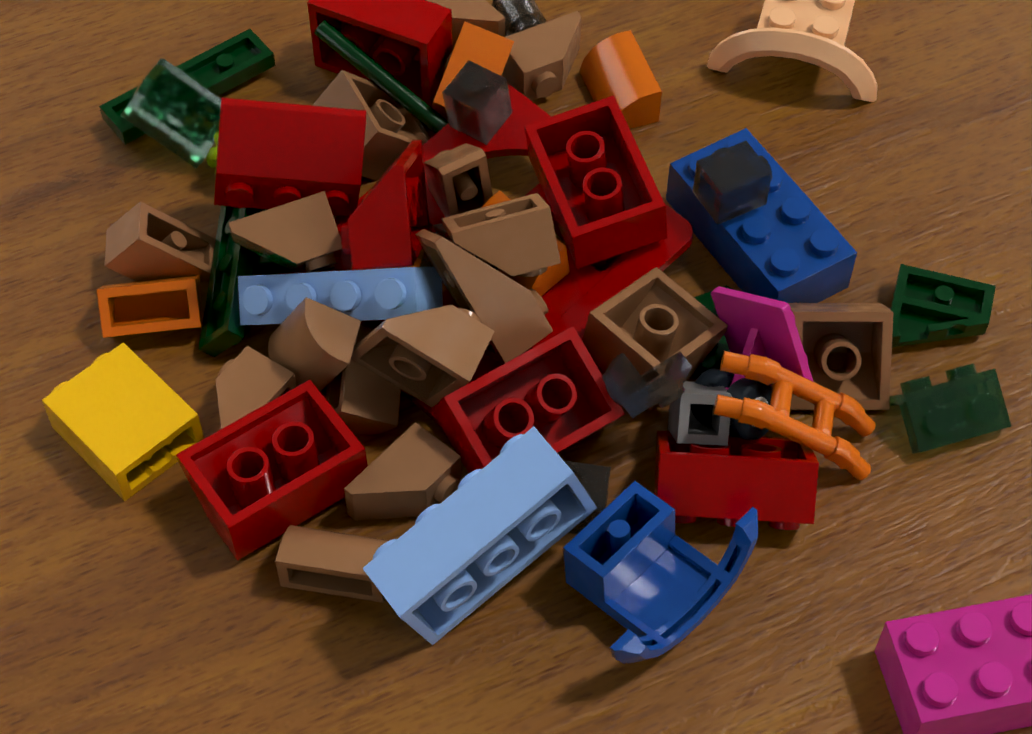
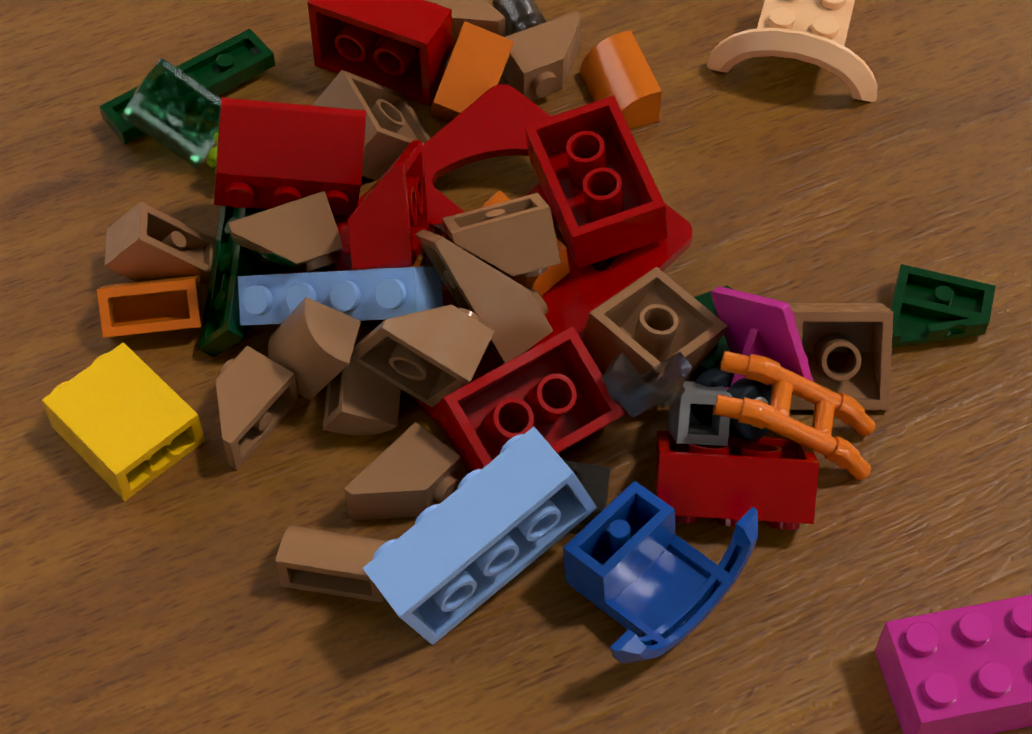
(273, 468): red slope -> none
(380, 77): dark green bar -> none
(459, 179): medium nougat slope -> none
(477, 102): clear smoke brick -> none
(732, 182): clear smoke brick -> none
(774, 250): blue brick -> none
(952, 409): clear green bracket -> none

